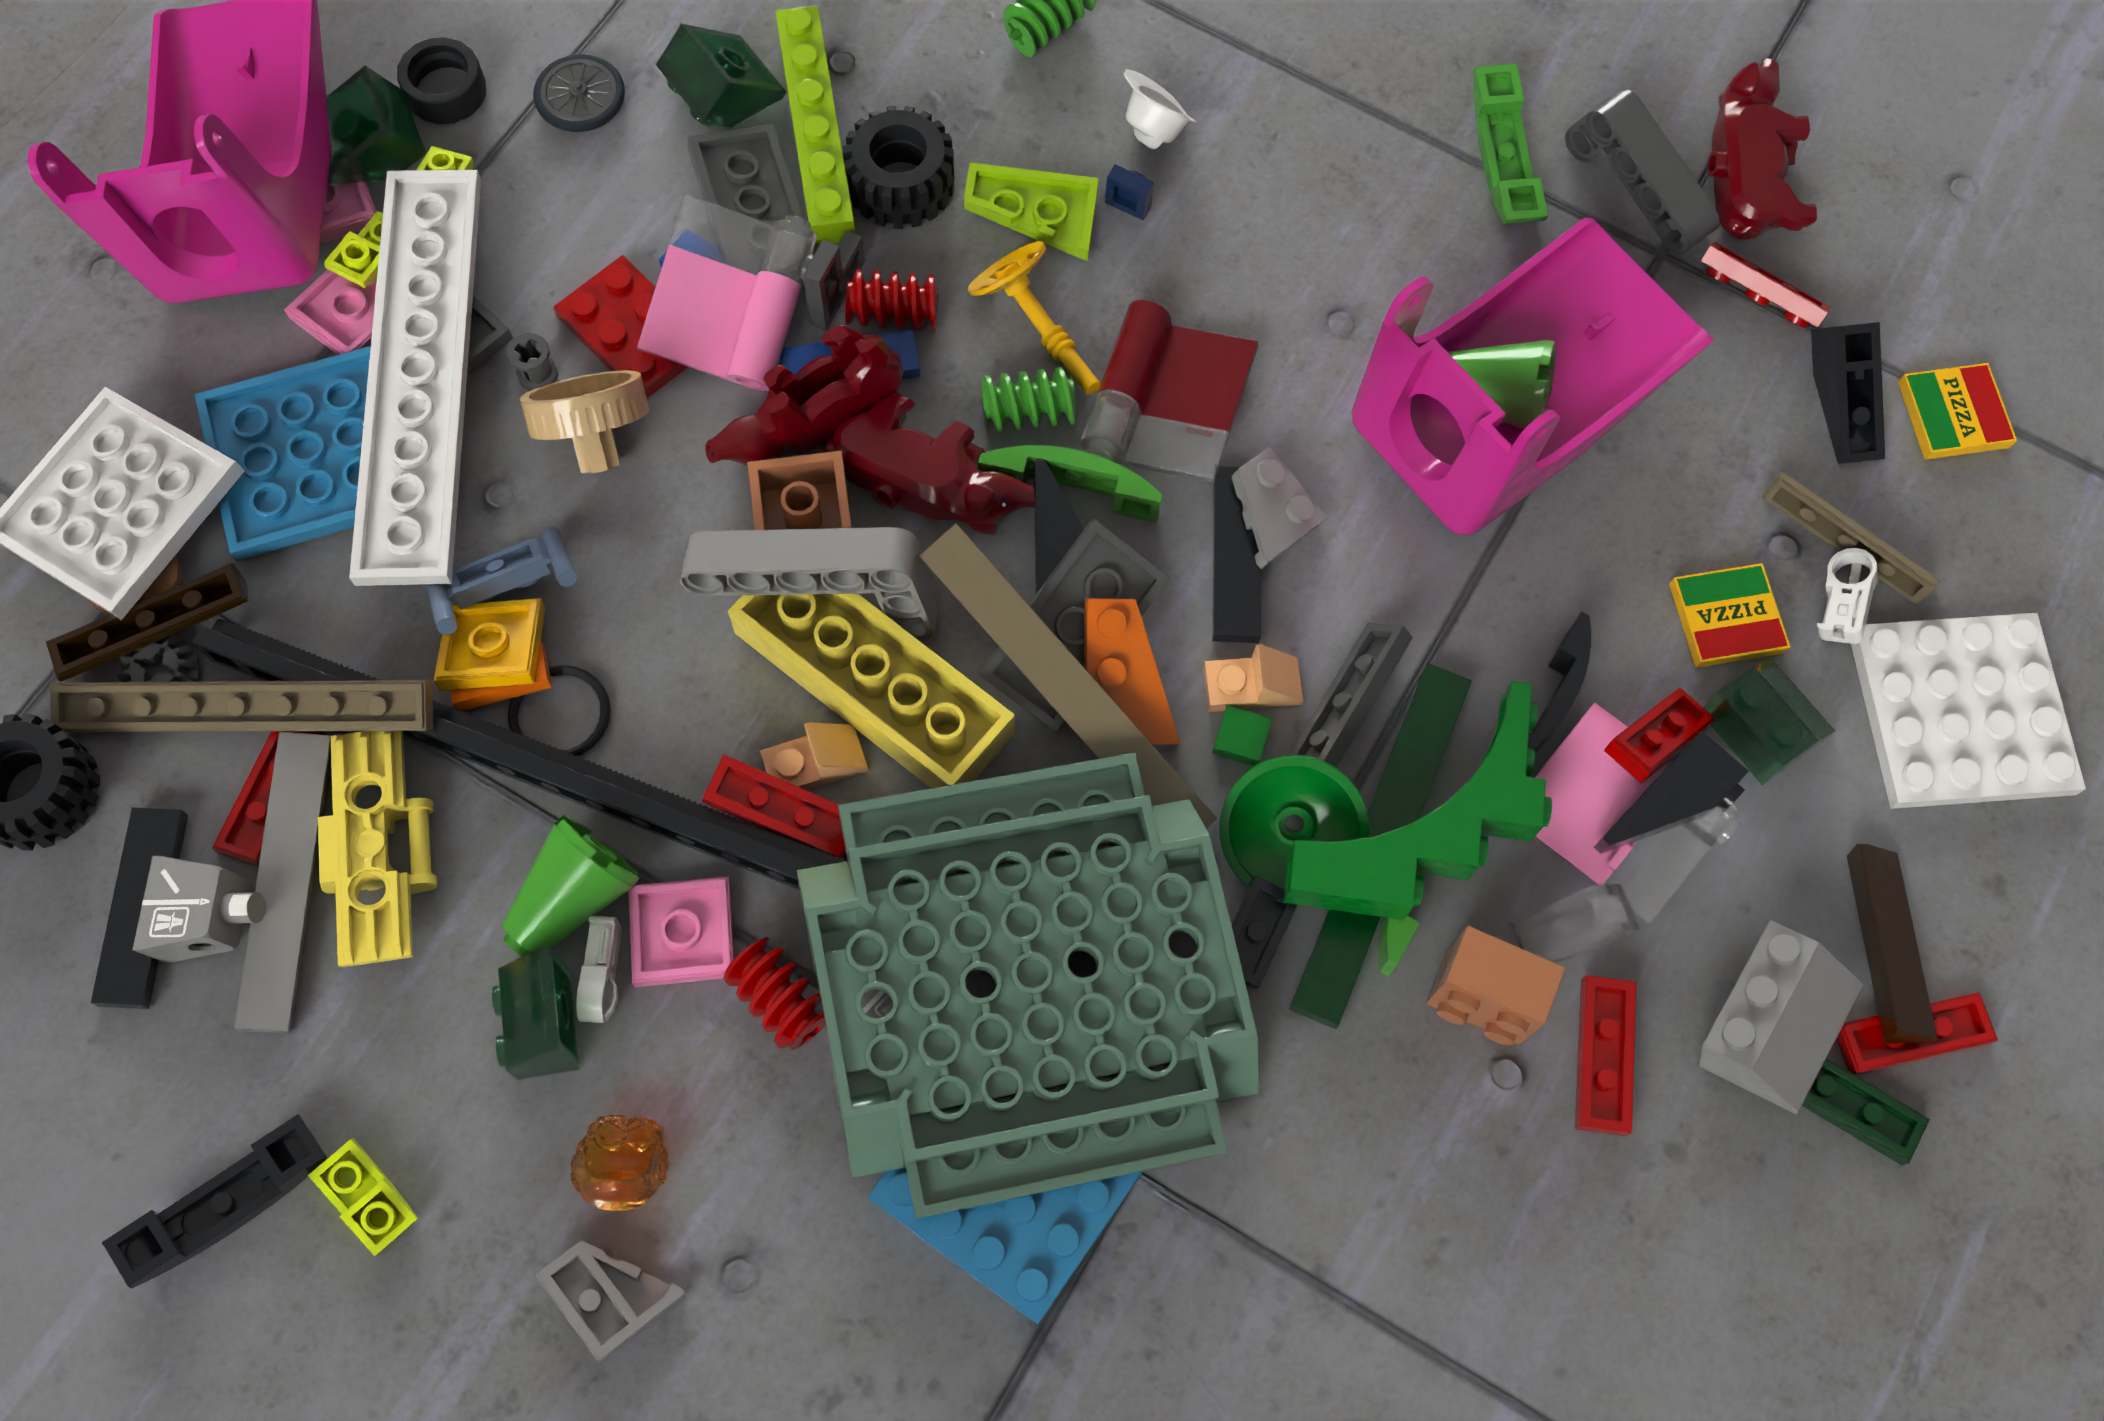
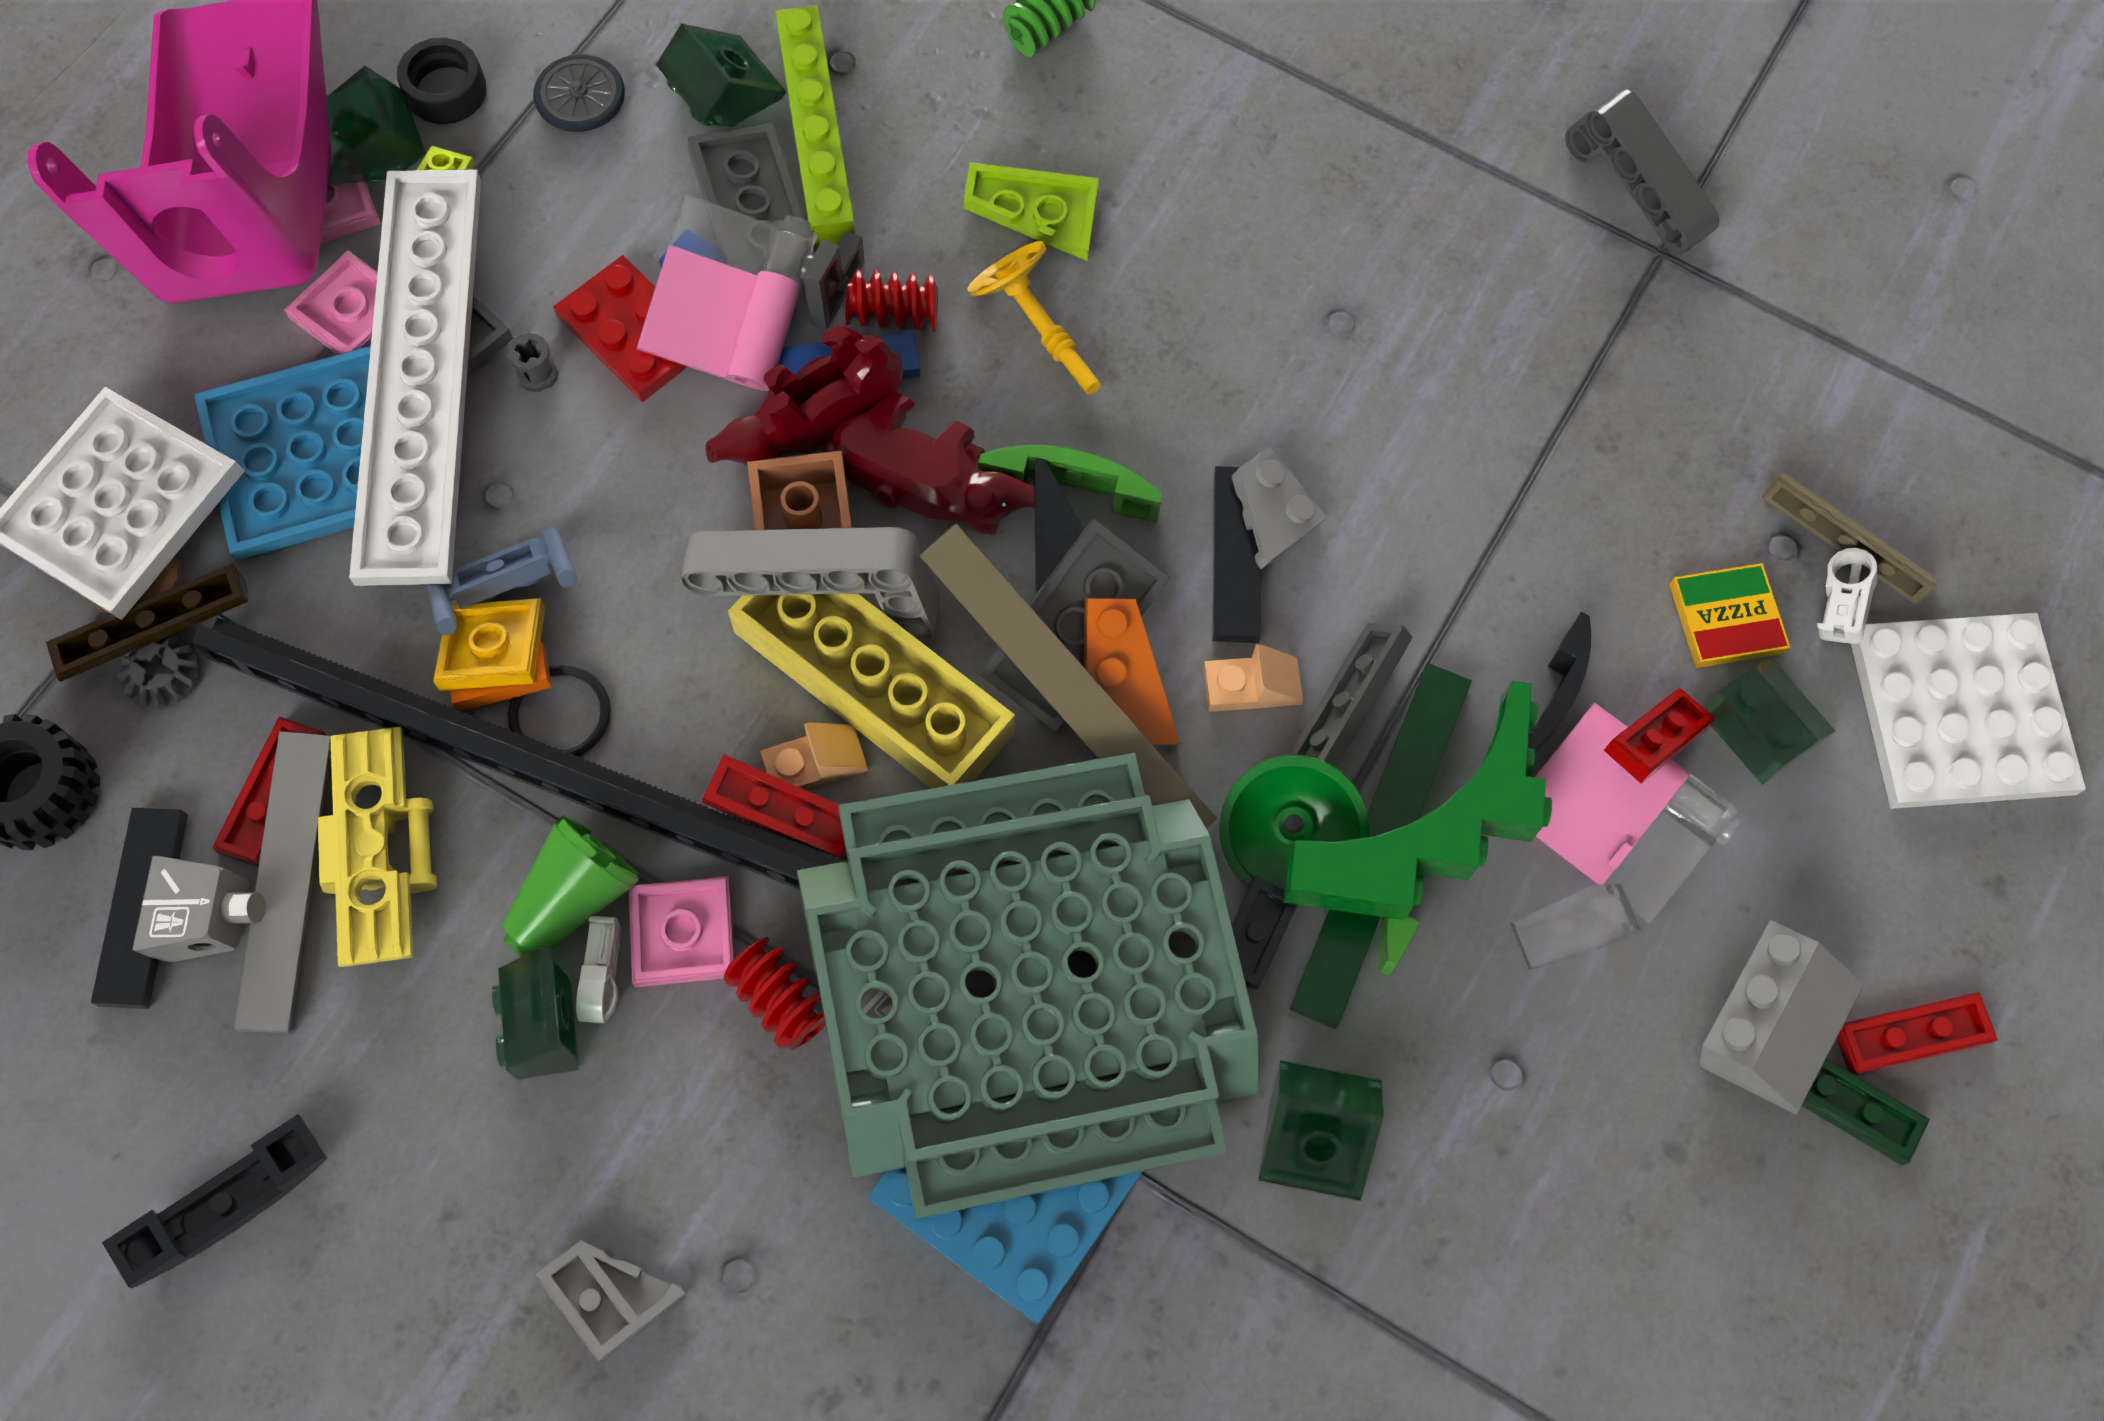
(243, 706): dark tan tile -> none
(358, 255): neon yellow slope -> none
(363, 1196): neon yellow slope -> none
(587, 412): tan piece -> none
(620, 1162): clear orange hair -> none
(892, 139): black tyre -> none
(1028, 398): bright green piece -> none
(1129, 191): dark blue plate -> none
(1153, 111): white piece -> none
(1168, 395): dark red door -> none
(1242, 735): green tile -> none
(1321, 1130): none -> clear green slope
(1446, 435): dark pink piece -> none
(1494, 987): nougat brick -> none
(1504, 145): bright green slope -> none
(1513, 376): bright green cone -> none
(1606, 1055): red plate -> none
(1685, 791): black slope -> none
(1752, 154): dark red animal -> none
(1764, 286): plate -> none
(1850, 389): black slope -> none
(1891, 946): dark brown slope -> none
(1956, 411): tile -> none

